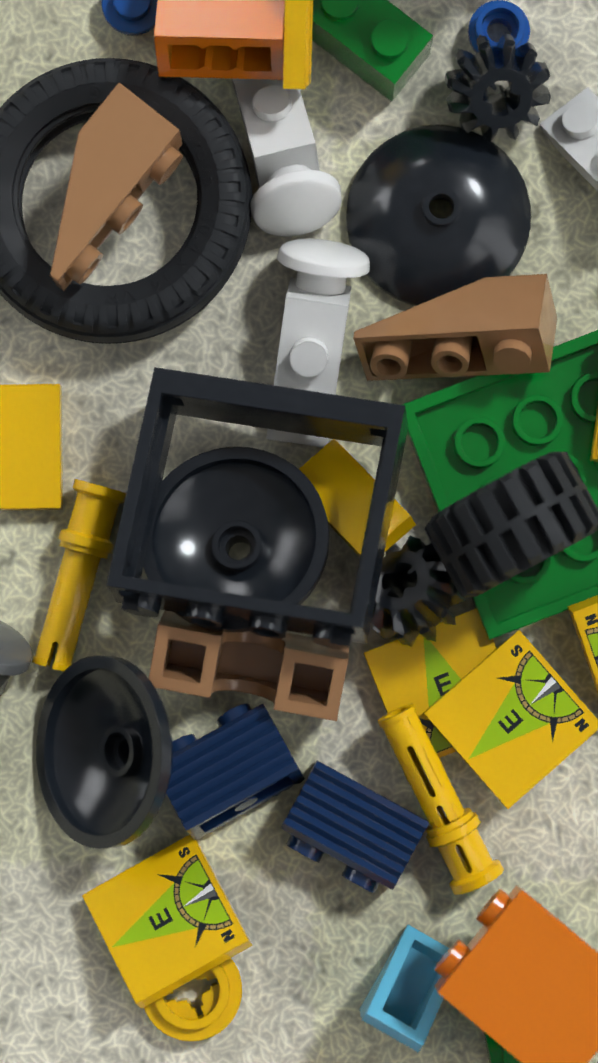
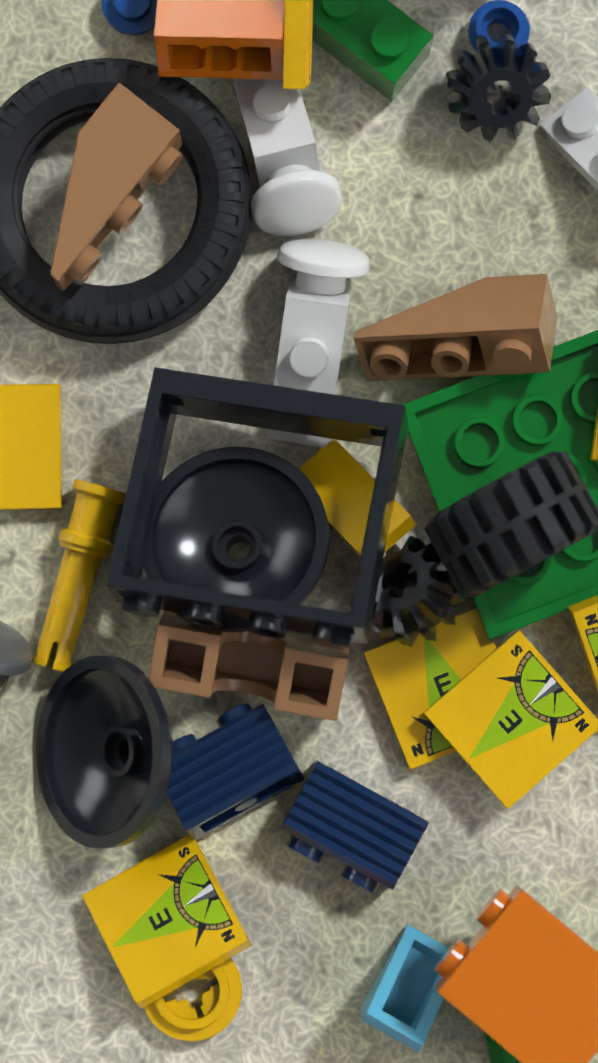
(428, 256): black dish -> none
(457, 830): yellow pin -> none

